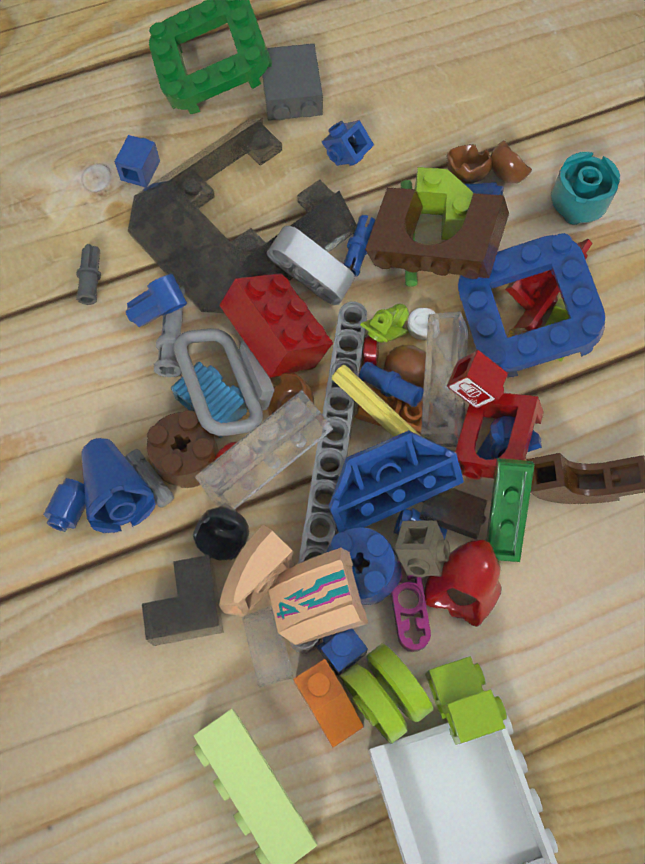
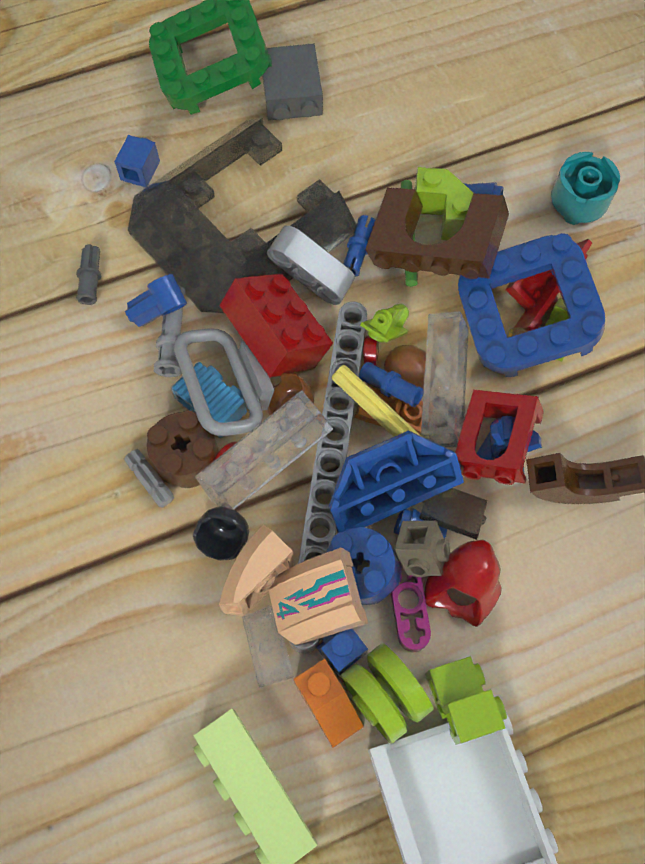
(66, 505): blue brick -> none
(113, 488): blue cone -> none
(190, 614): clear smoke brick -> none
(347, 143): blue brick -> none
(418, 323): white tile -> none
(469, 164): dark orange hair -> none
(477, 380): red brick -> none
(508, 164): dark orange hair -> none
(509, 508): green tile -> none

